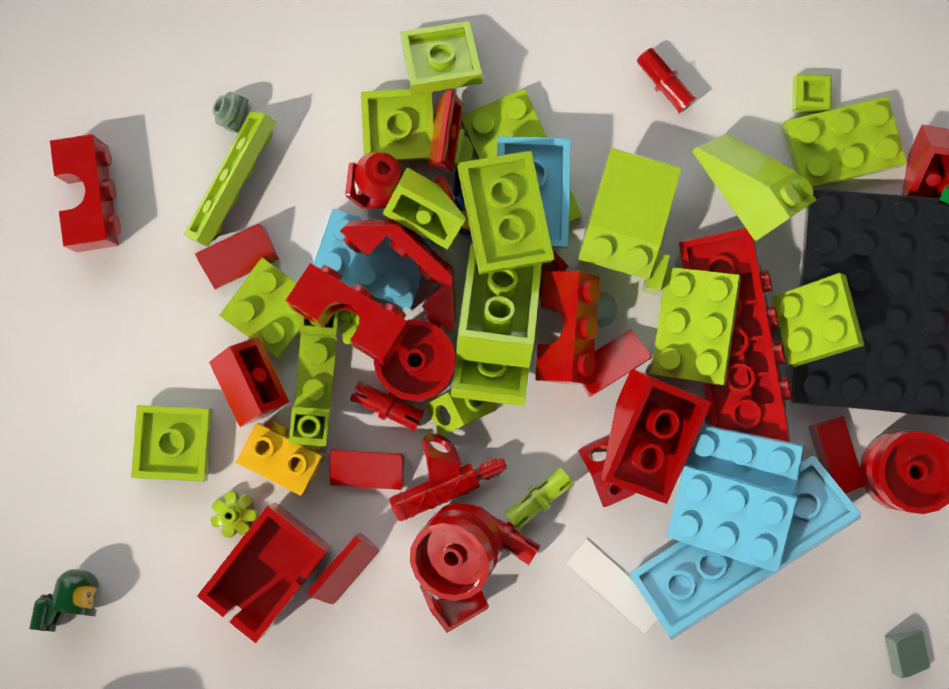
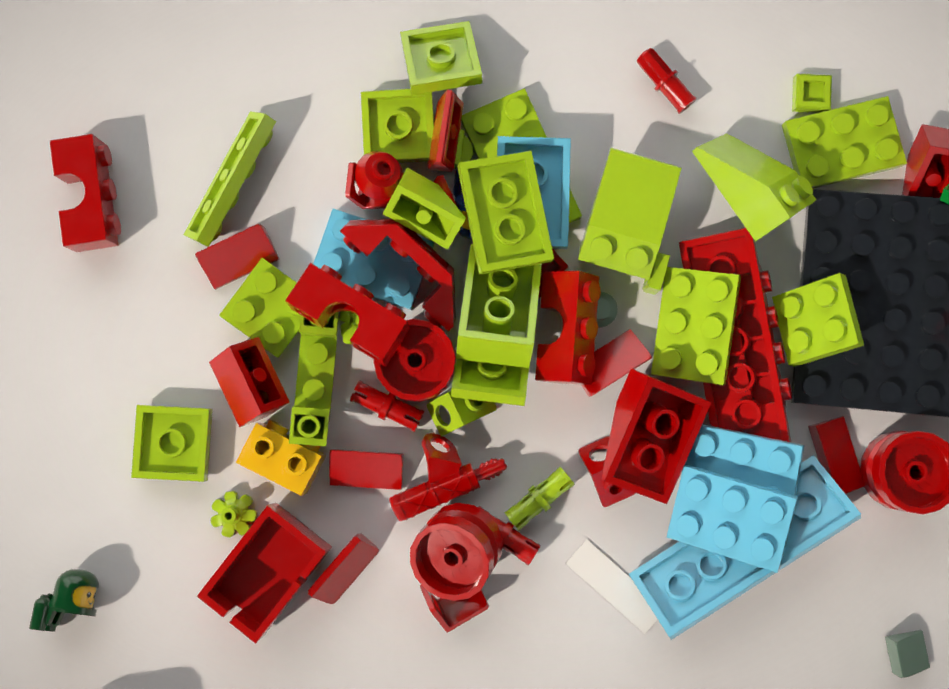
(230, 111): sand green plate -> none

